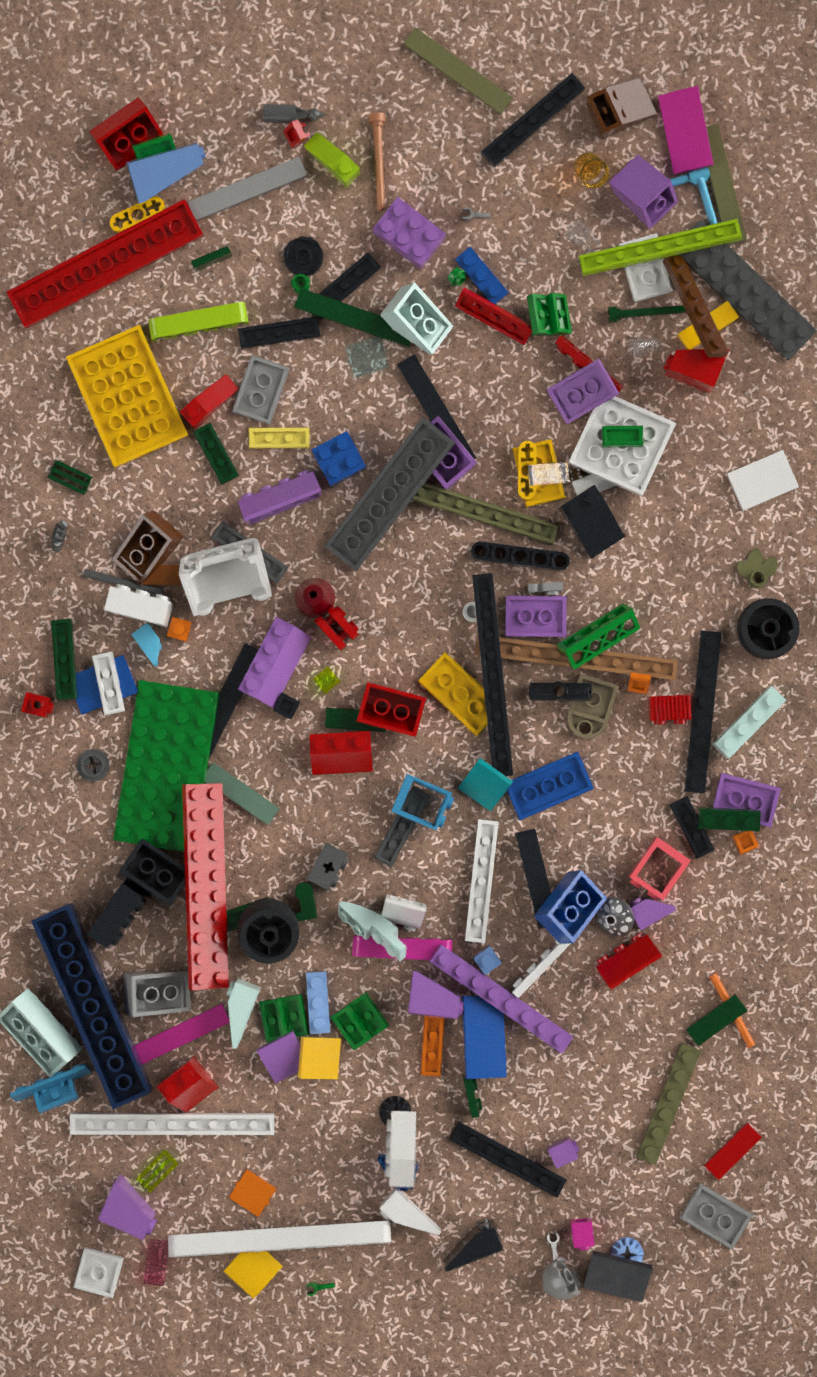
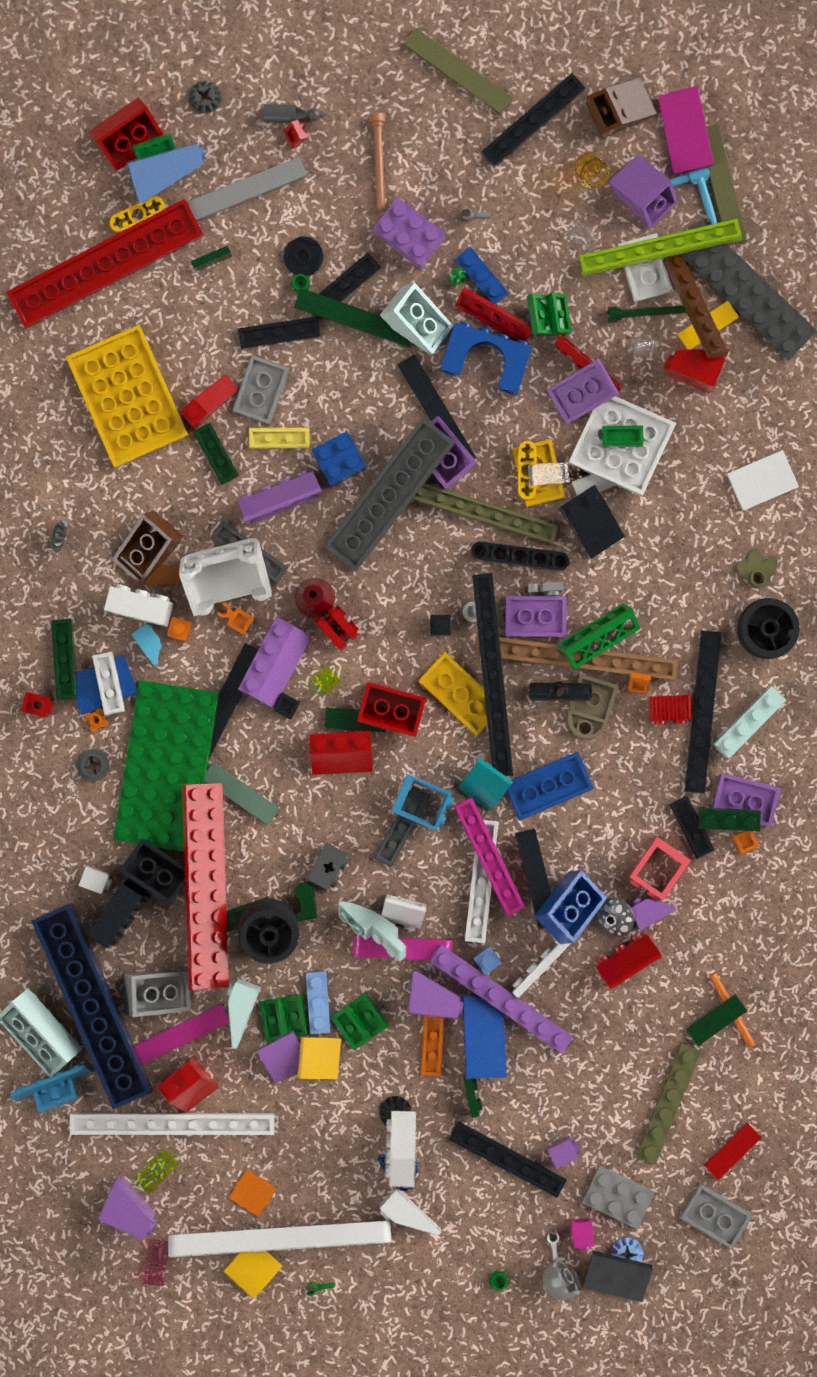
(54, 470): dark green tile -> none
(90, 717): none -> orange plate
(95, 880): none -> white brick
(98, 1272): white tile -> none
(116, 580): dark grey bar -> none
(198, 320): lime beam -> none
(205, 106): none -> dark grey gear
(238, 620): none -> orange plate
(333, 159): lime slope -> none
(367, 357): clear light blue piece -> none
(440, 625): none -> black brick
(466, 338): none -> blue arch
(477, 1244): black slope -> none
(489, 857): none -> dark pink tile
(498, 1286): none -> green plate
(618, 1197): none -> light grey plate

